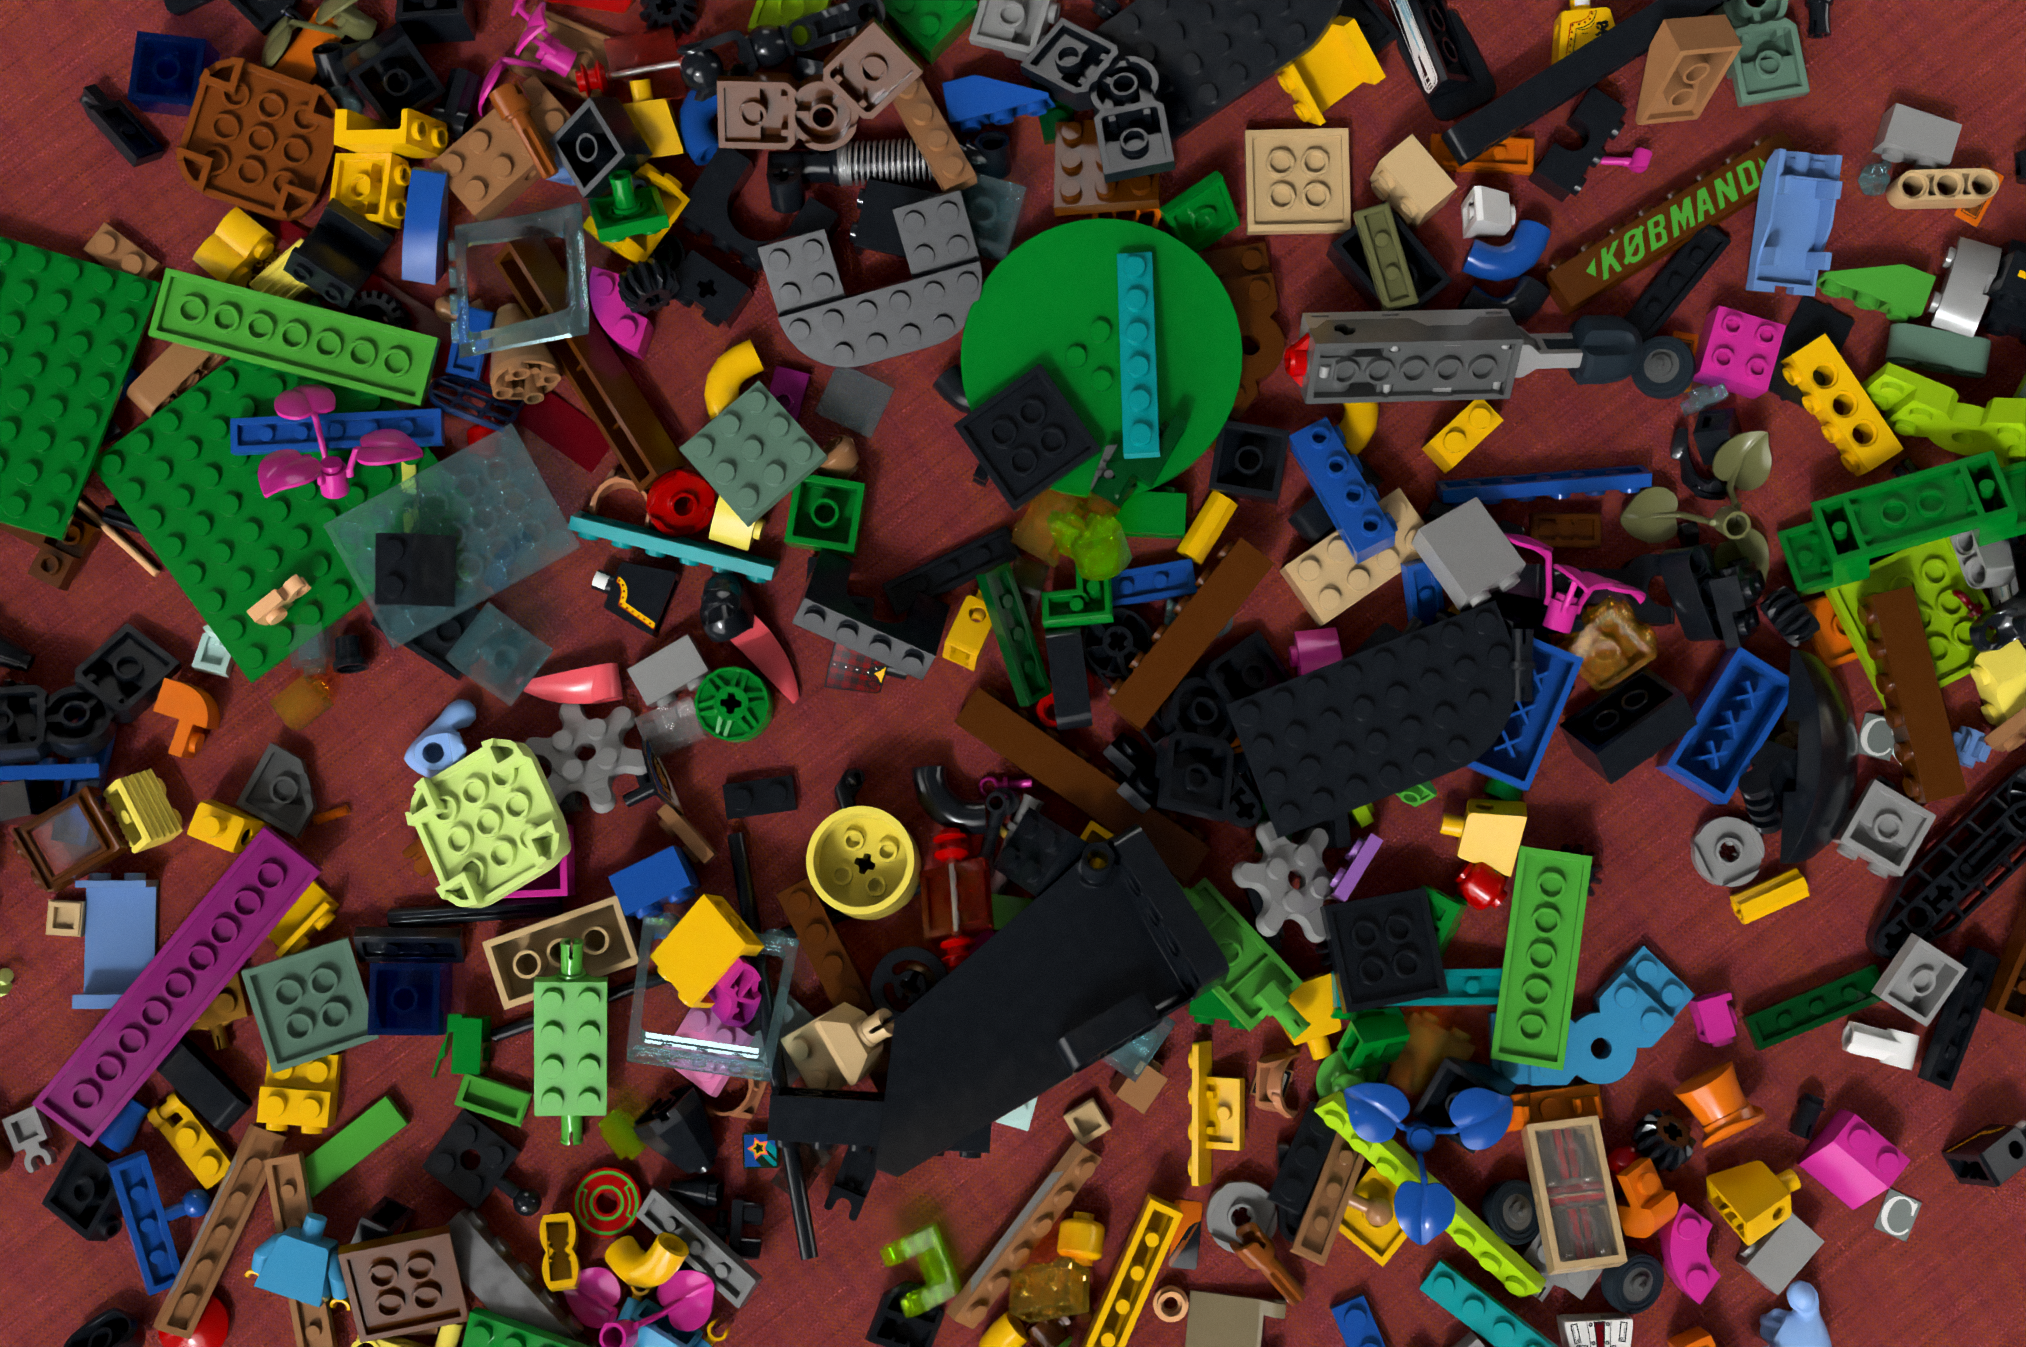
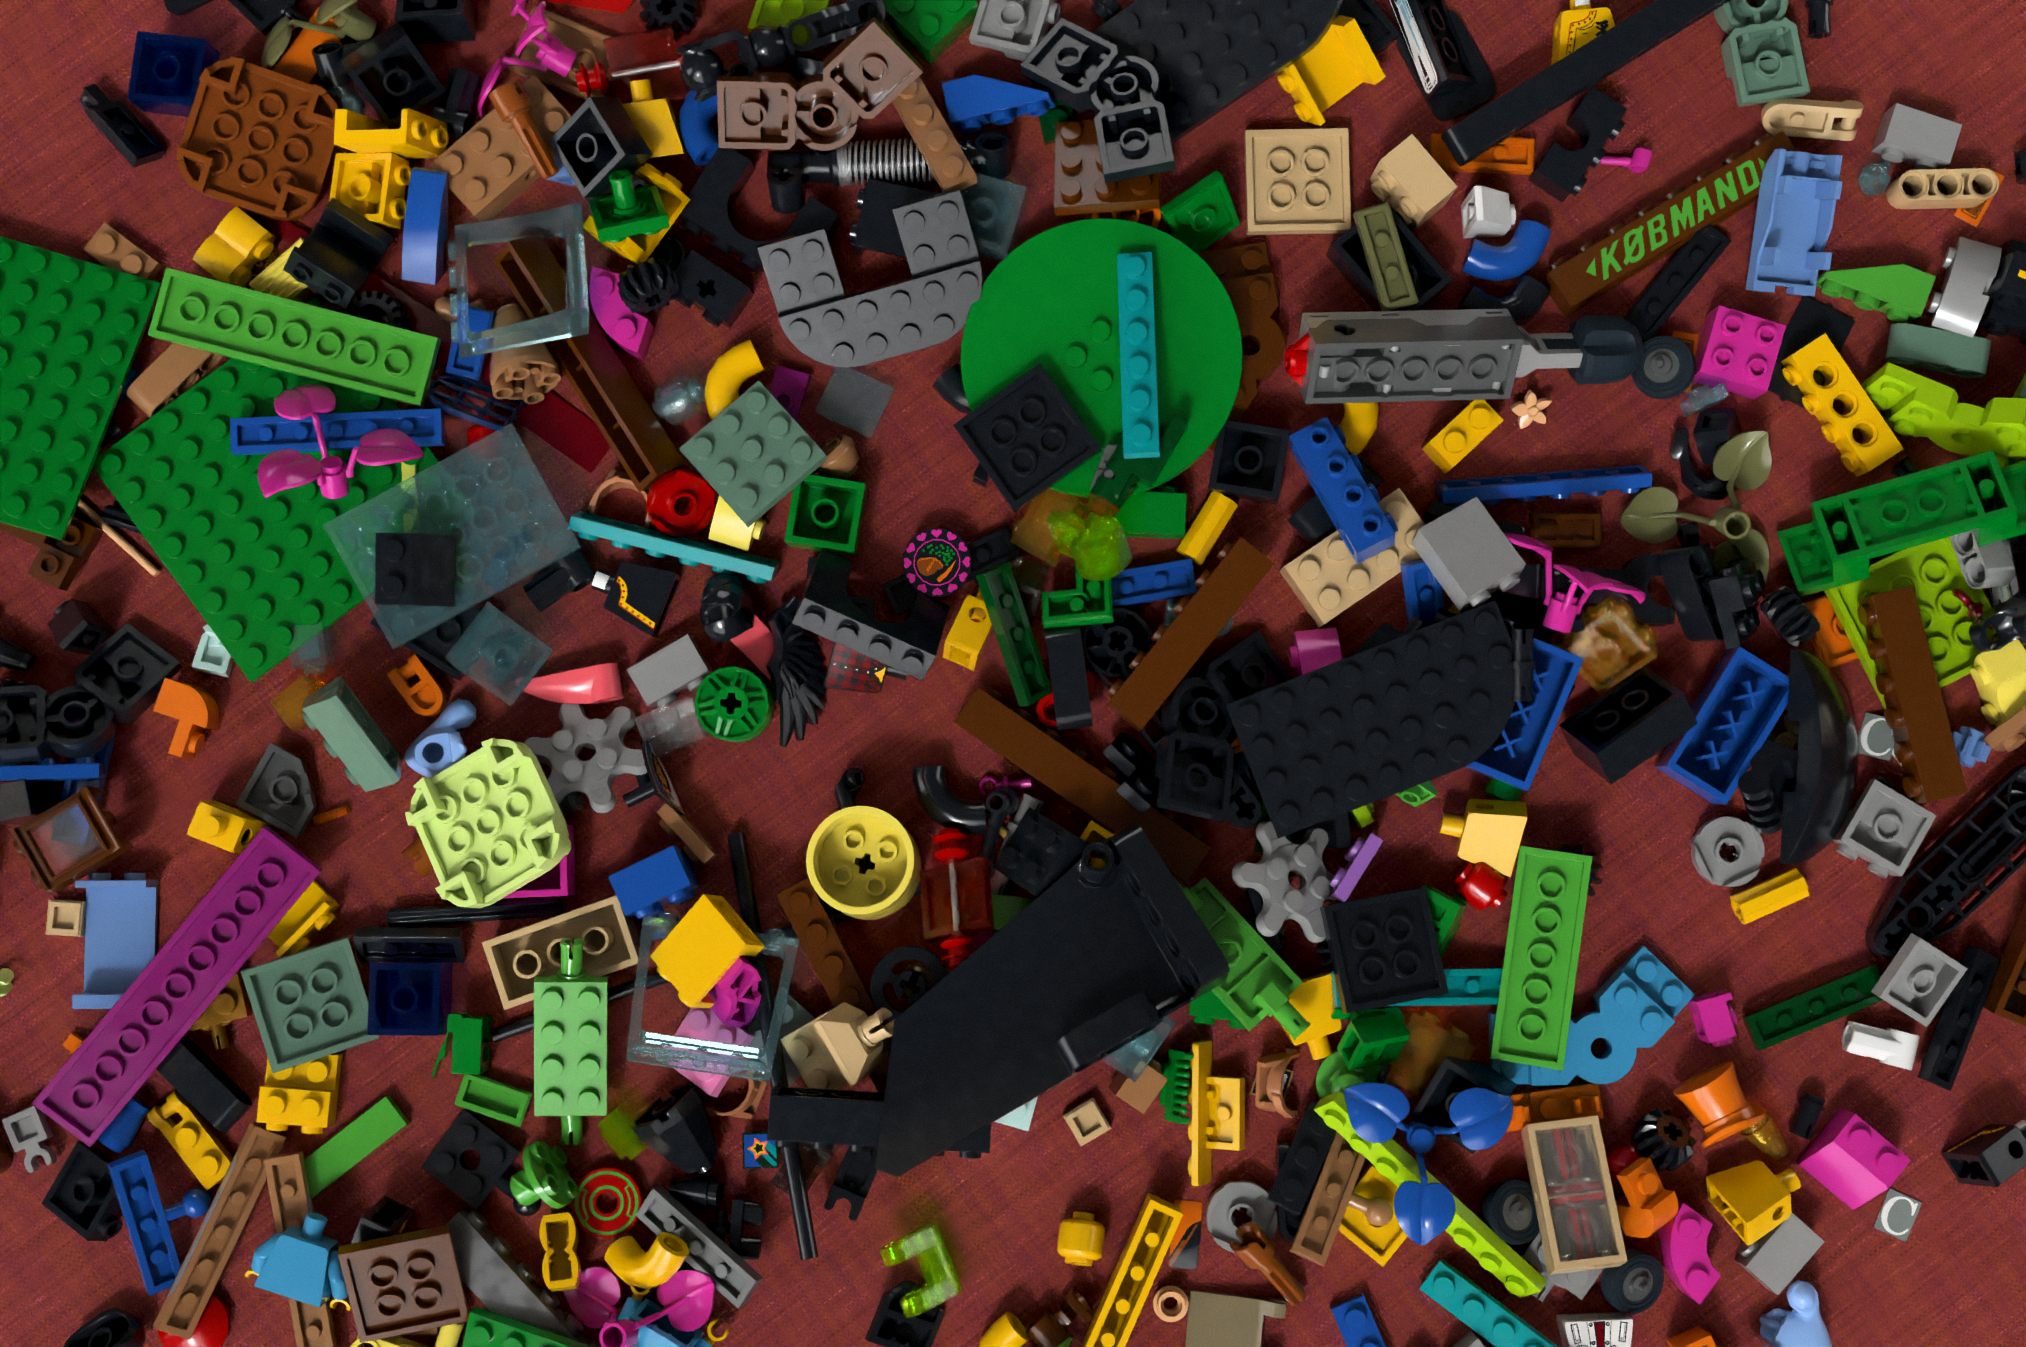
(73, 1042): none -> orange piece
(79, 627): none -> black slope
(143, 810): light yellow brick -> none
(273, 606): light nougat plate -> none
(349, 655): black piece -> none
(352, 736): none -> sand green slope
(427, 695): none -> orange plate
(544, 1177): none -> bright green plate
(565, 576): none -> black piece
(678, 399): none -> clear light blue head
(759, 797): black plate -> none
(794, 673): none -> black animal
(937, 562): none -> tile
(1024, 1235): medium nougat plate -> none
(1049, 1290): clear yellow brick -> none
(1172, 1090): none -> green piece
(1530, 409): none -> light nougat plant
(1685, 67): medium nougat slope -> none
(1766, 1138): none -> clear yellow cone
(1812, 118): none -> tan plate

